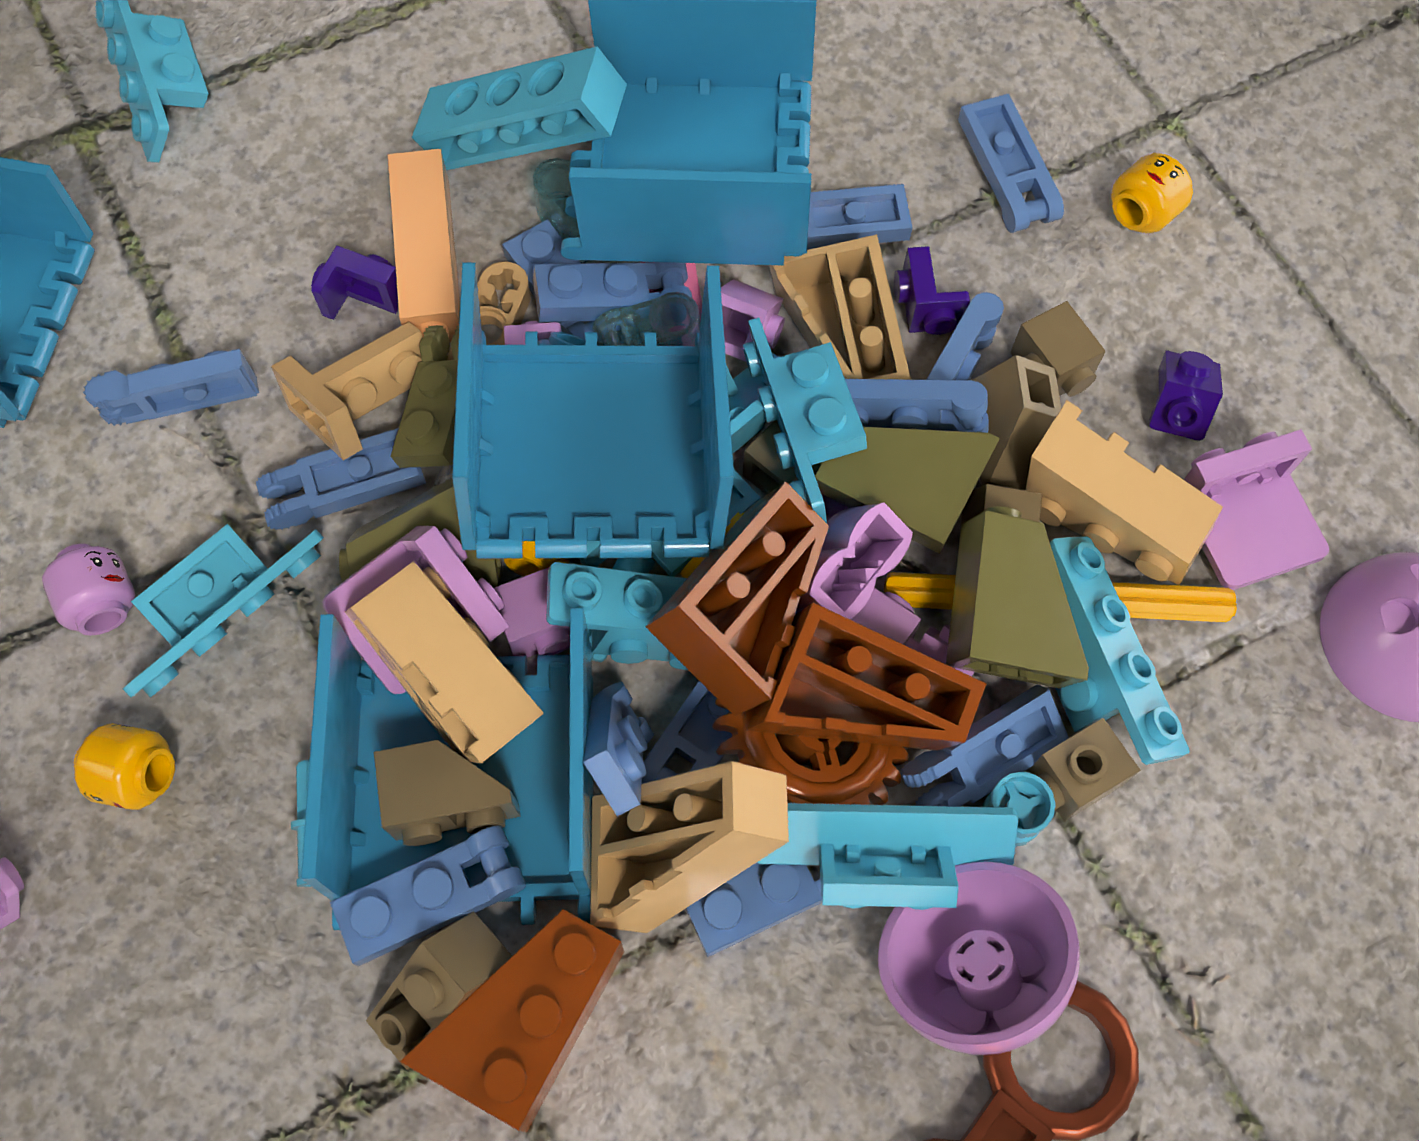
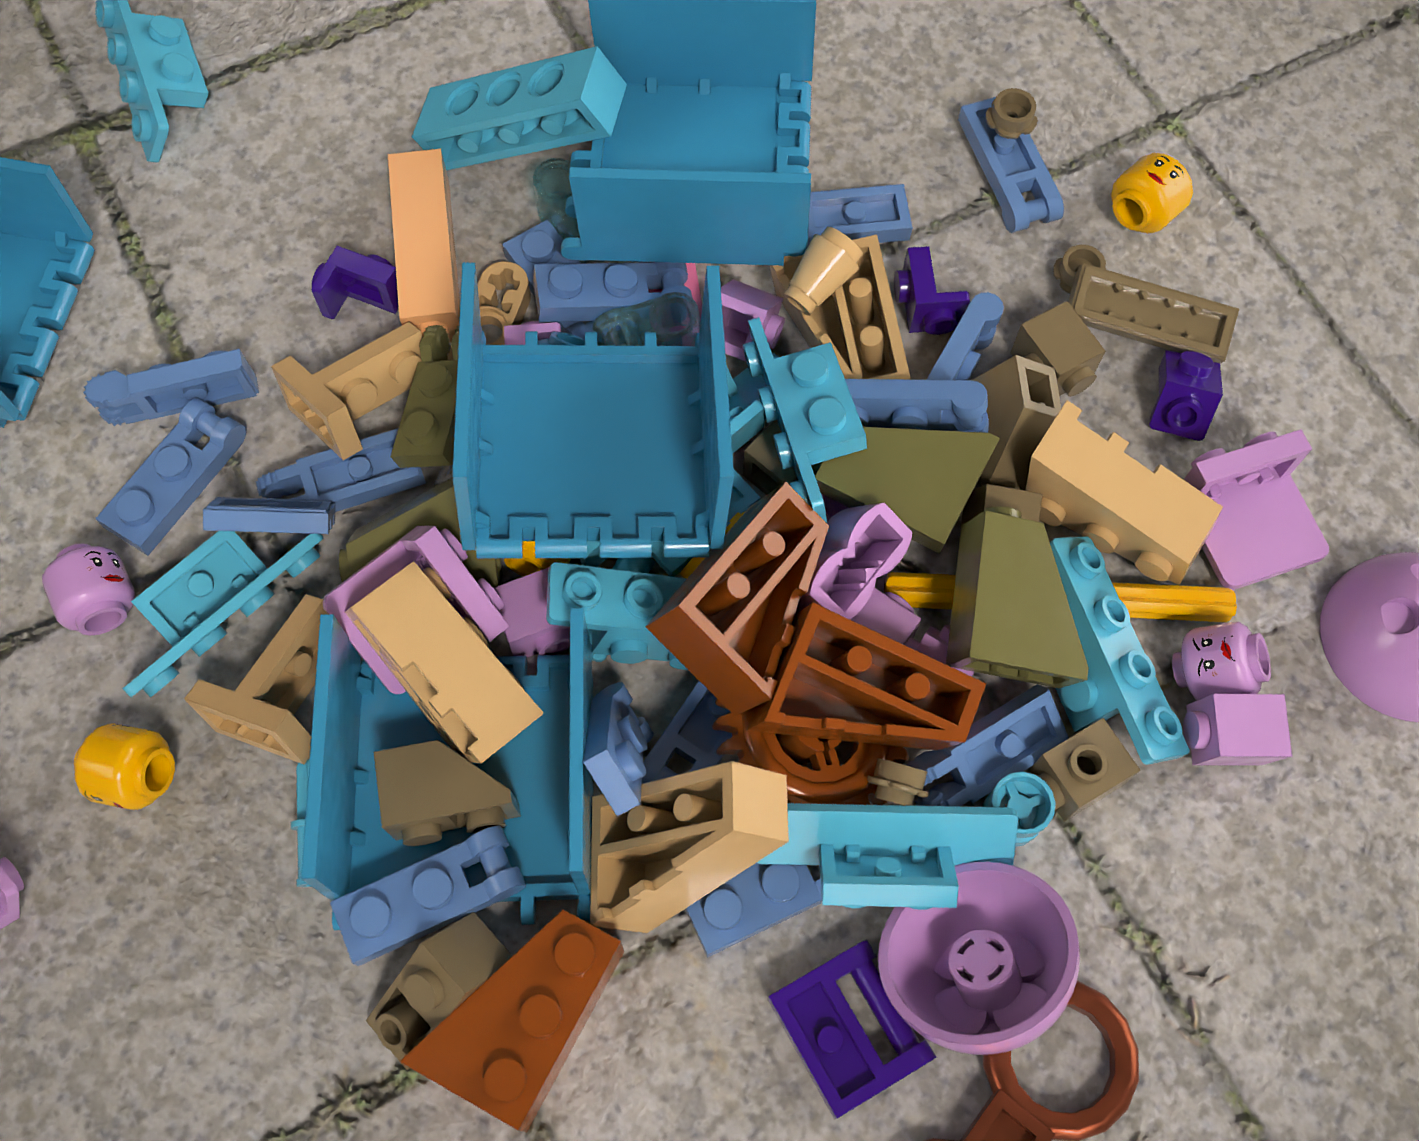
(172, 477): none -> medium blue plate
(269, 515): none -> medium blue tile
(272, 690): none -> tan bracket
(823, 269): none -> tan cone
(833, 1040): none -> dark purple plate
(898, 782): none -> dark tan plate
(1012, 113): none -> dark tan plate
(1065, 267): none -> dark tan plate
(1152, 313): none -> dark tan plate
(1222, 661): none -> lavender head
(1237, 729): none -> lavender brick

